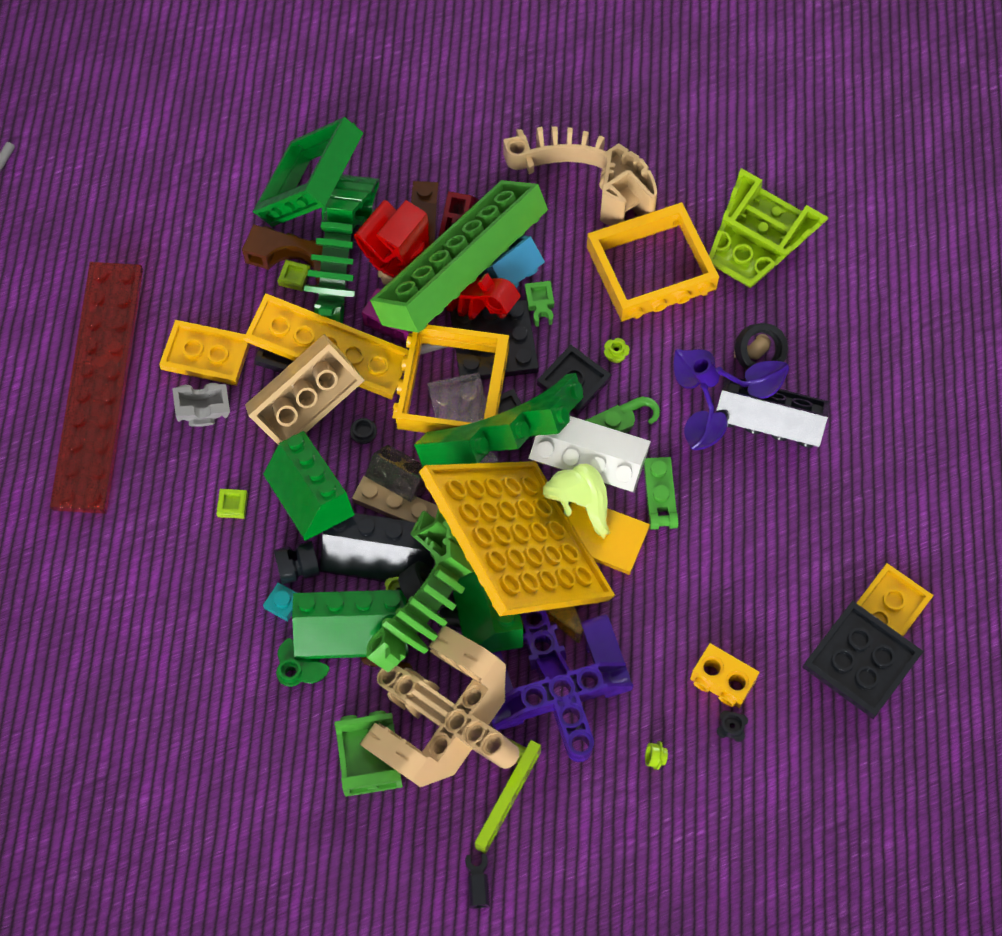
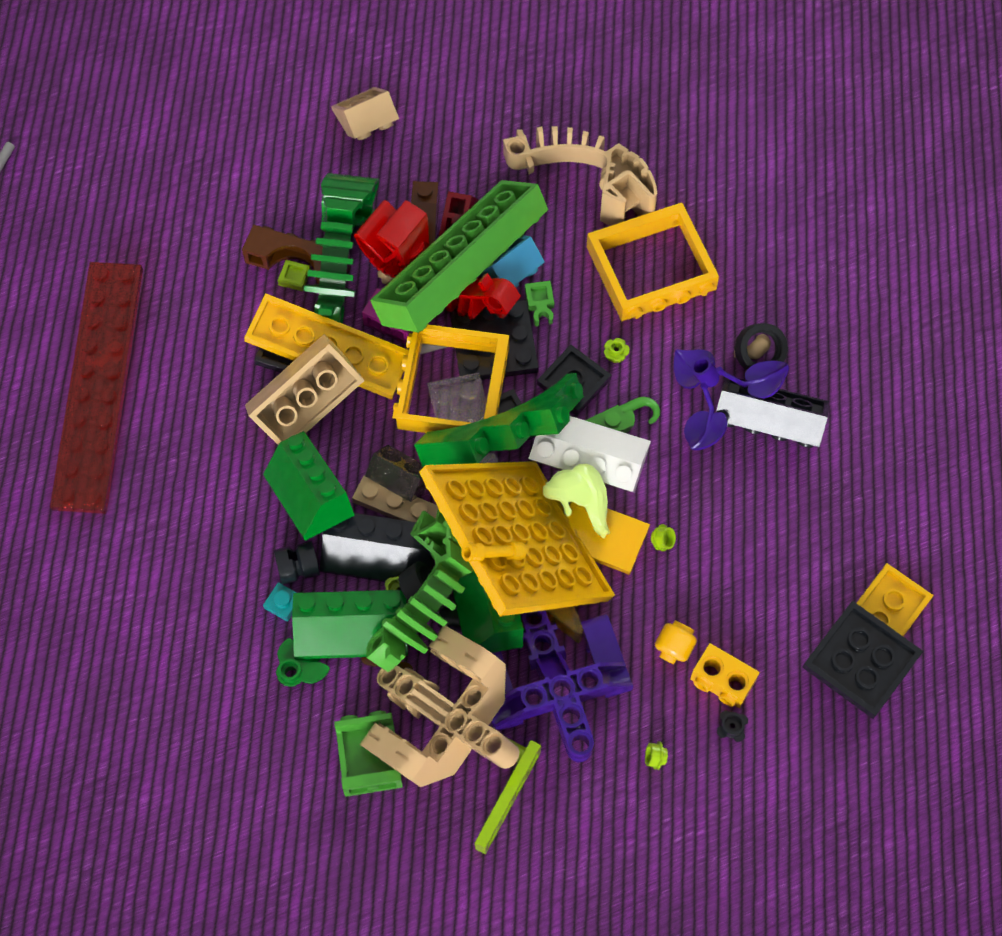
(201, 405): light grey cylinder -> none
(205, 352): yellow plate -> none
(232, 503): lime tile -> none
(282, 198): green window -> none
(363, 431): black plate -> none
(366, 113): none -> tan slope
(478, 551): none -> yellow bar
(478, 884): black bar -> none
(660, 492): bright green plate -> none
(663, 538): none -> lime plate
(675, 642): none -> yellow head
(759, 231): lime wedge -> none

